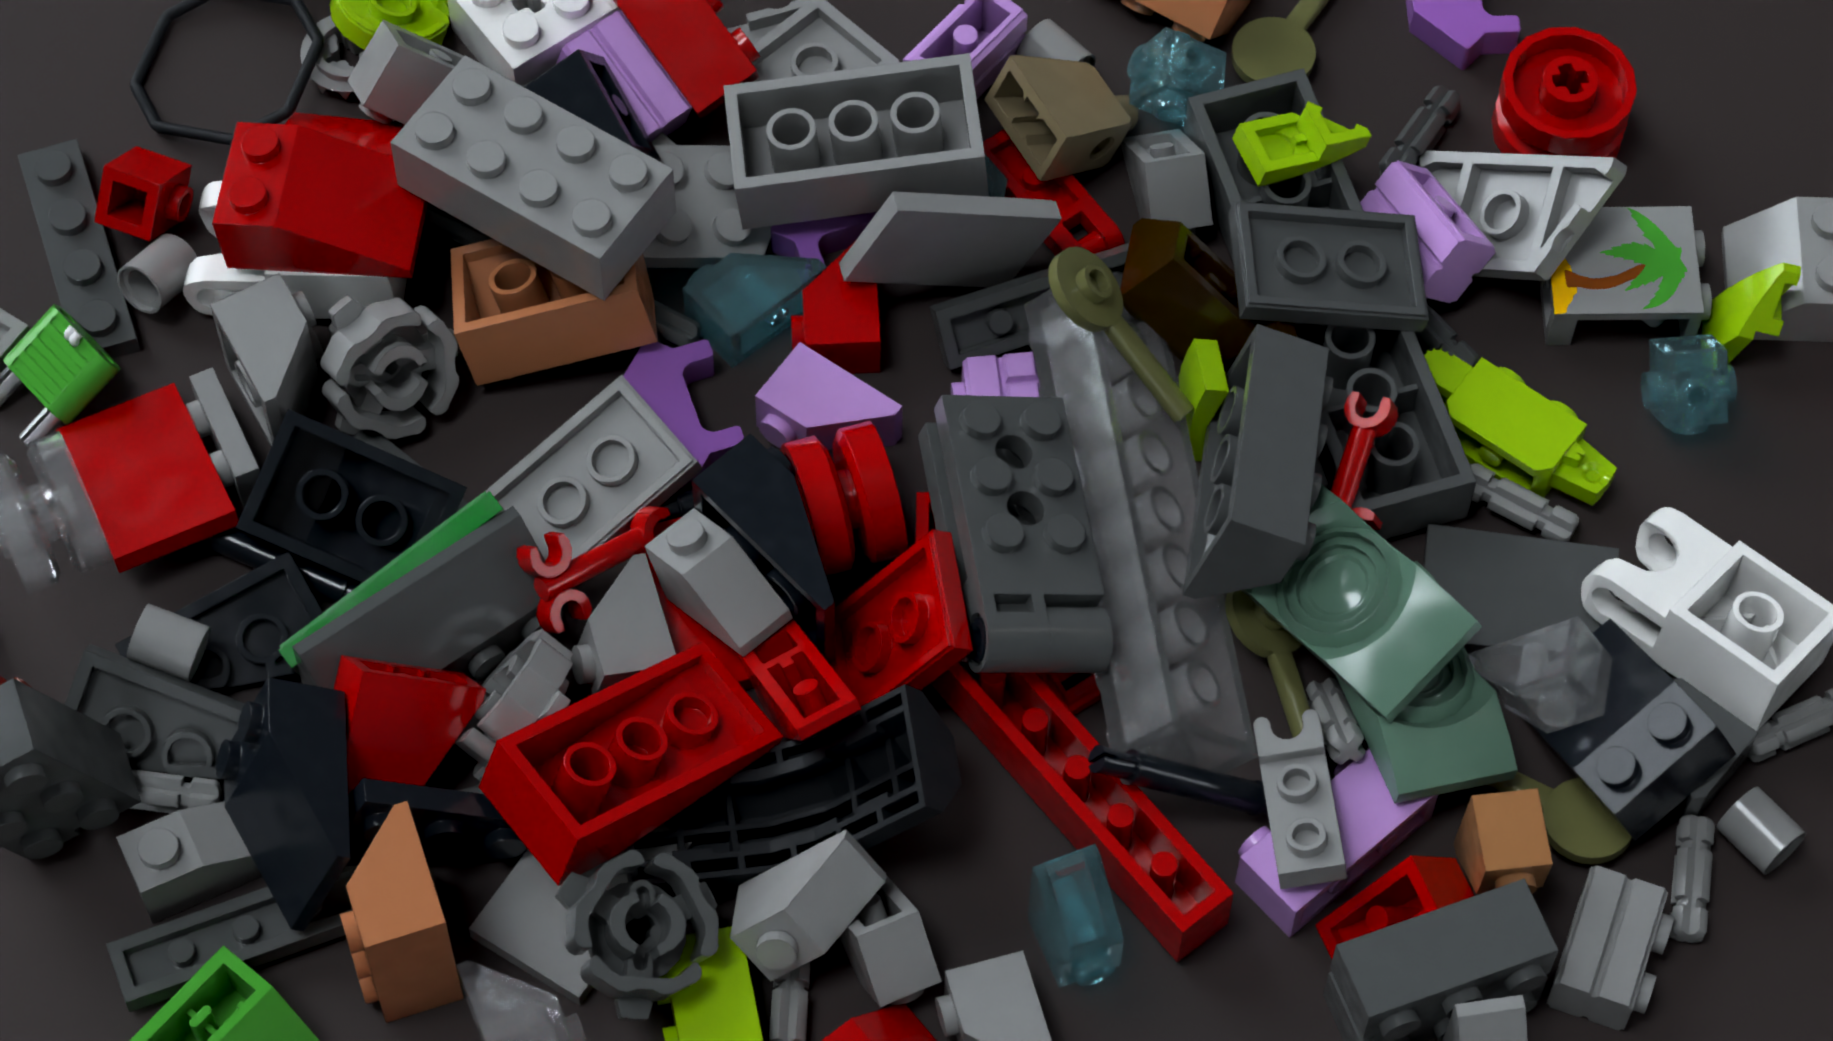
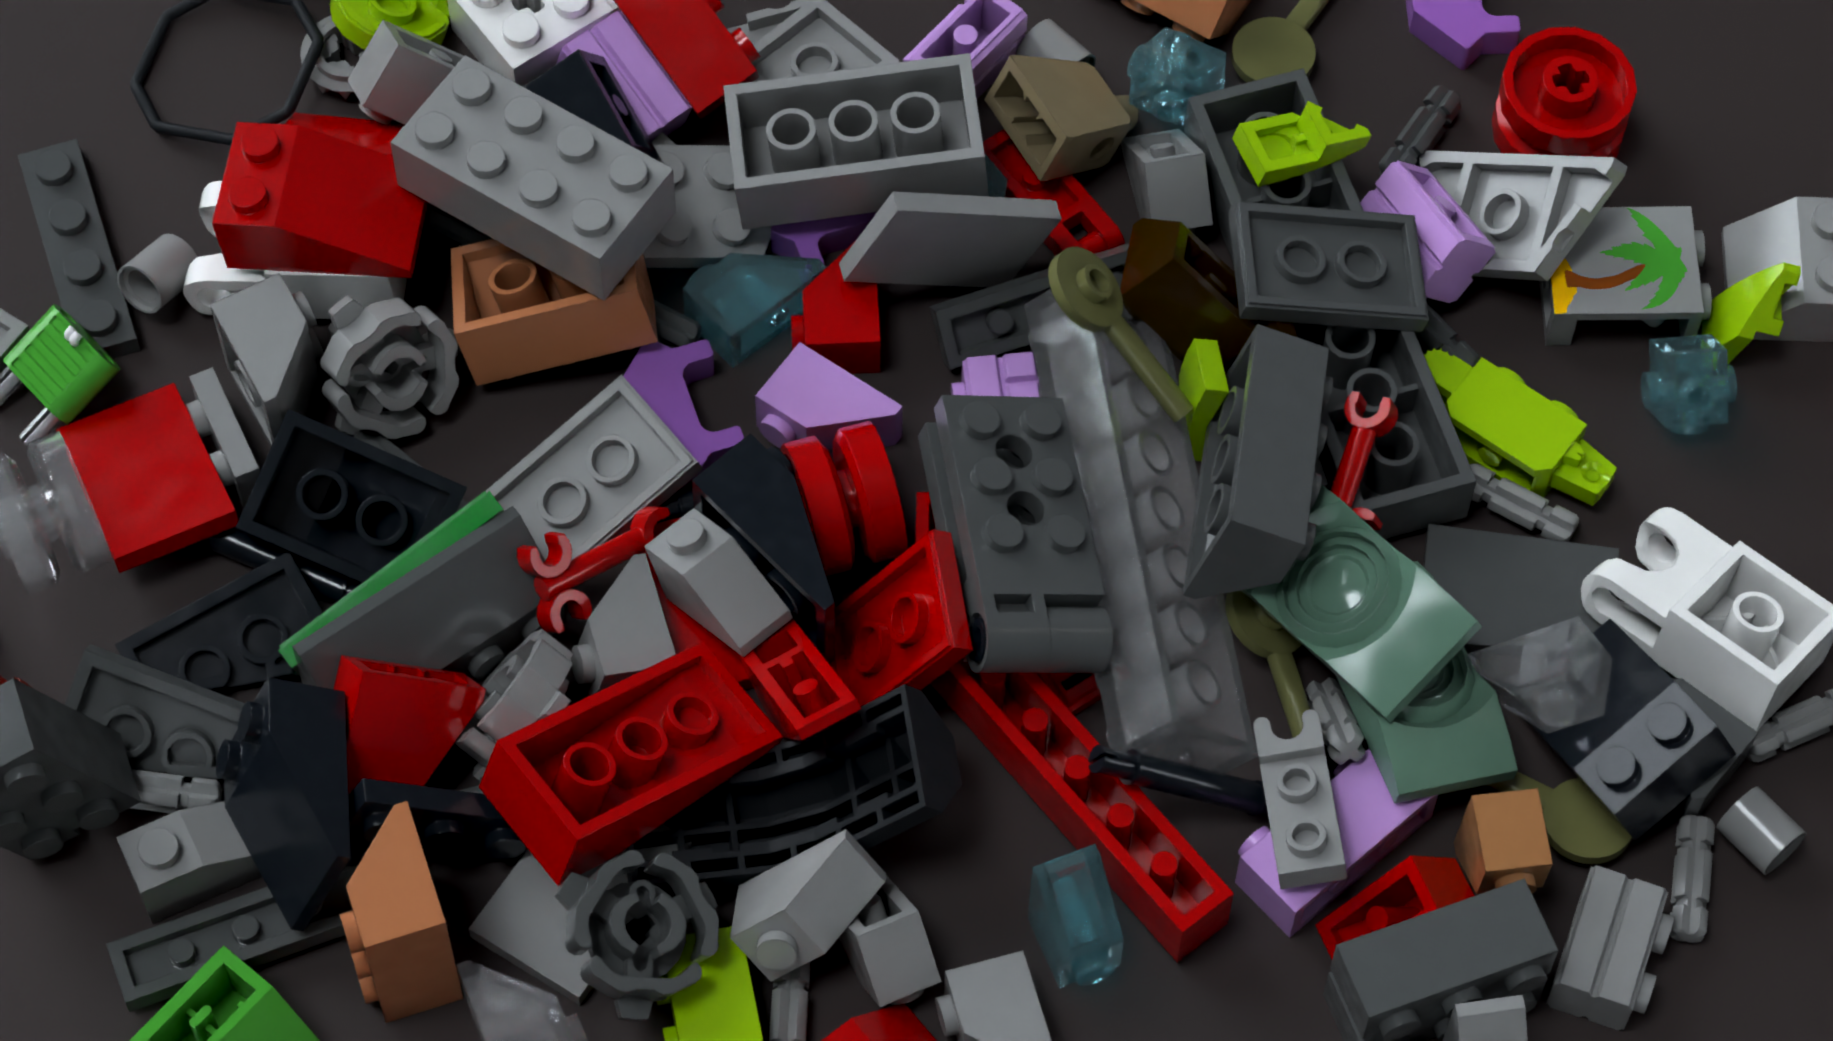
(144, 193): red brick -> none
(168, 642): light grey beam -> none

